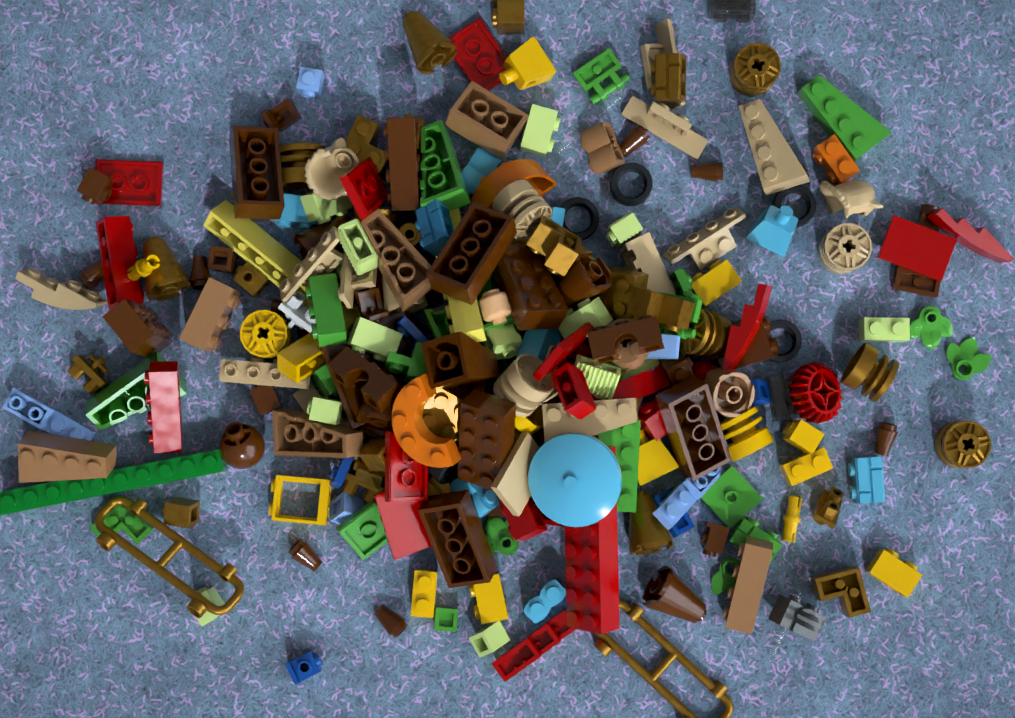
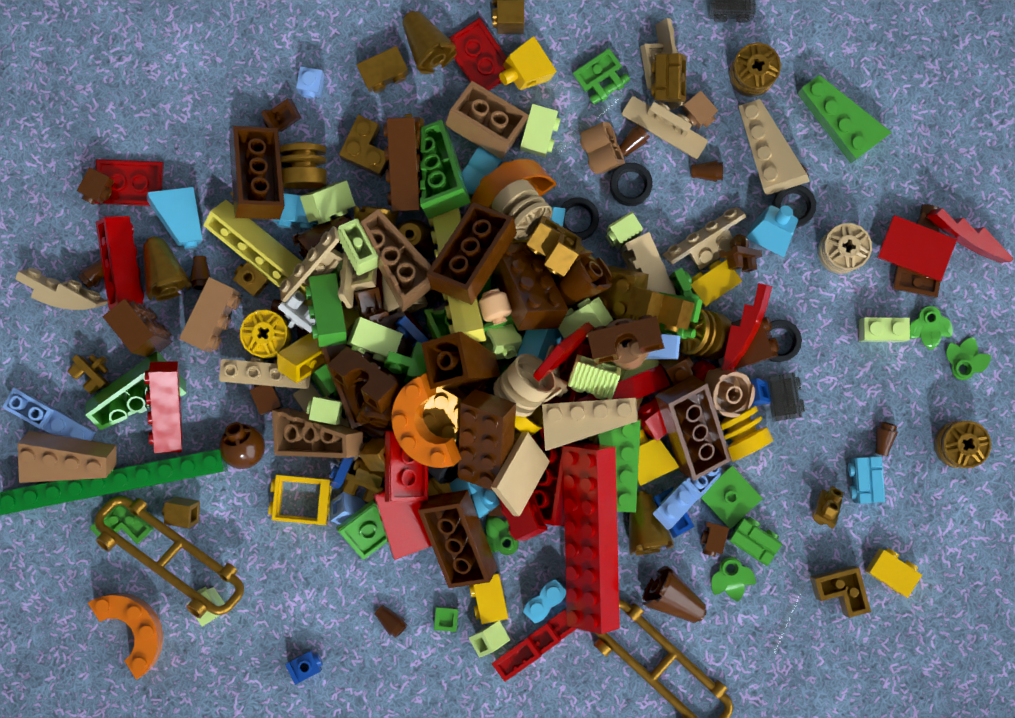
(142, 621): none -> orange brick
(143, 267): yellow pin -> none
(178, 214): none -> medium azure slope
(222, 260): reddish brown brick -> none
(305, 555): reddish brown cone -> none
(327, 167): tan hair -> none
(364, 187): red tile -> none
(383, 70): none -> pearl gold brick
(424, 593): yellow brick -> none
(434, 225): dark azure brick -> none
(573, 391): red brick -> none
(575, 479): medium azure dish -> none
(700, 111): none -> medium nougat brick
(741, 255): none -> reddish brown hips
(749, 584): medium nougat brick -> none
(791, 519): yellow pin -> none
(796, 617): dark grey brick -> none
(802, 436): yellow brick -> none
(805, 466): yellow brick -> none
(816, 392): red gear -> none
(835, 160): orange brick -> none
(851, 197): tan hair -> none
(873, 374): pearl gold wheel -> none

